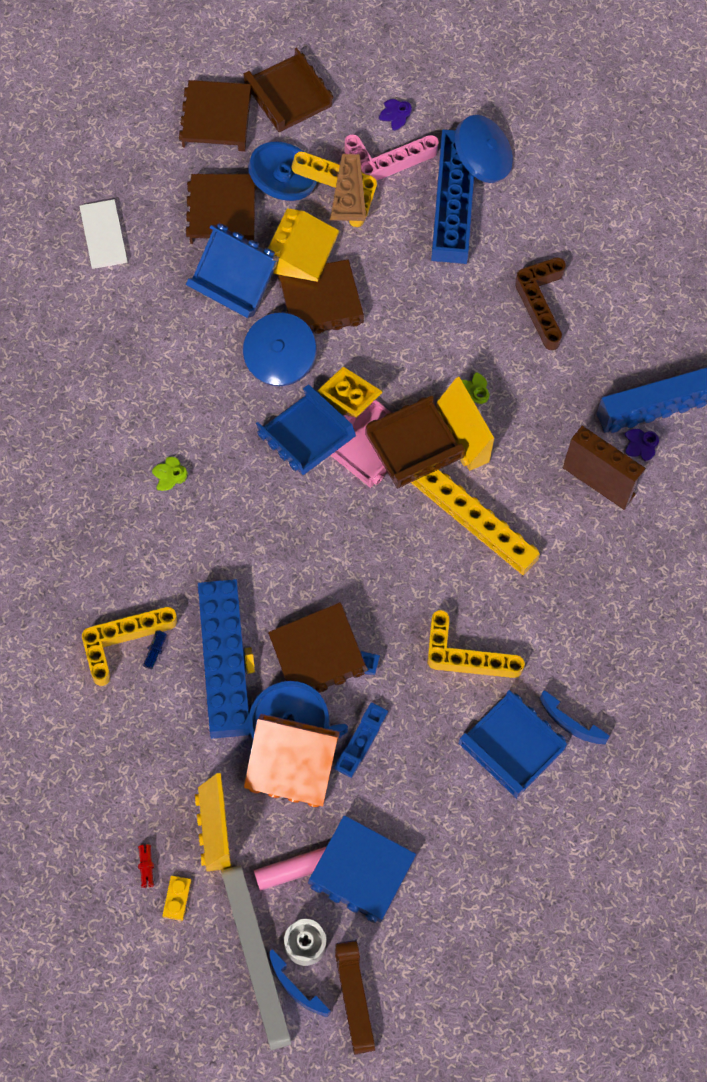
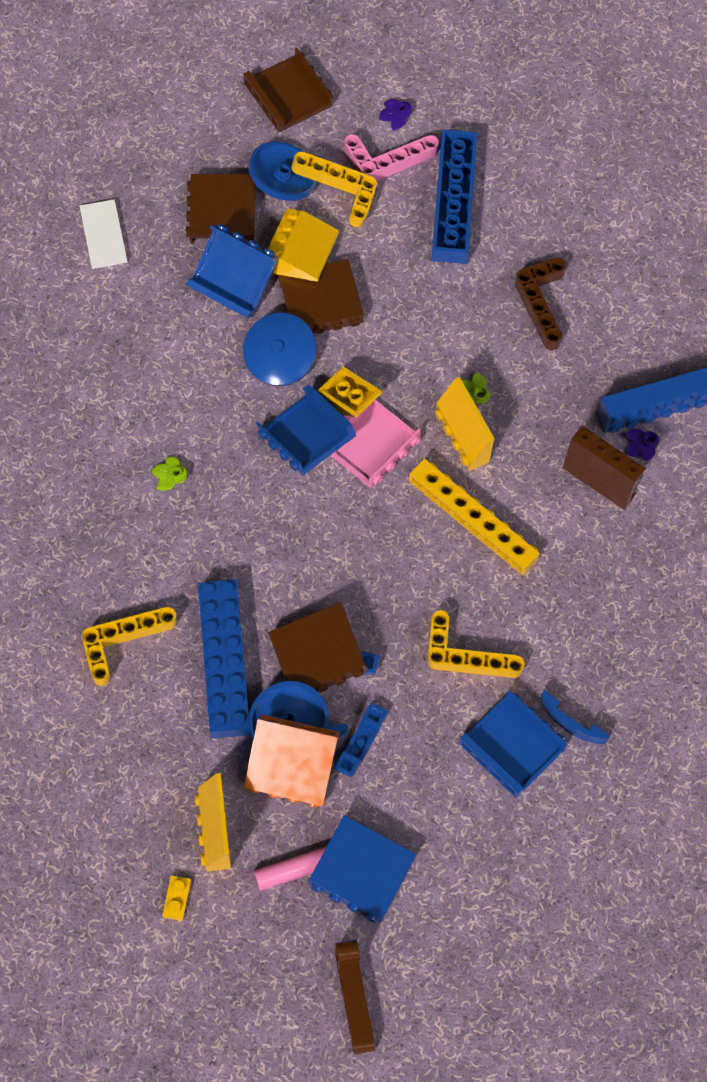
(146, 866): red pin -> none
(154, 649): clear blue axle -> none
(215, 113): reddish brown panel -> none
(249, 660): yellow tile -> none
(256, 958): light grey beam -> none
(295, 936): white brick -> none
(314, 1005): blue slope -> none
(349, 194): medium nougat wing -> none
(413, 442): reddish brown panel -> none
(483, 148): blue dish -> none

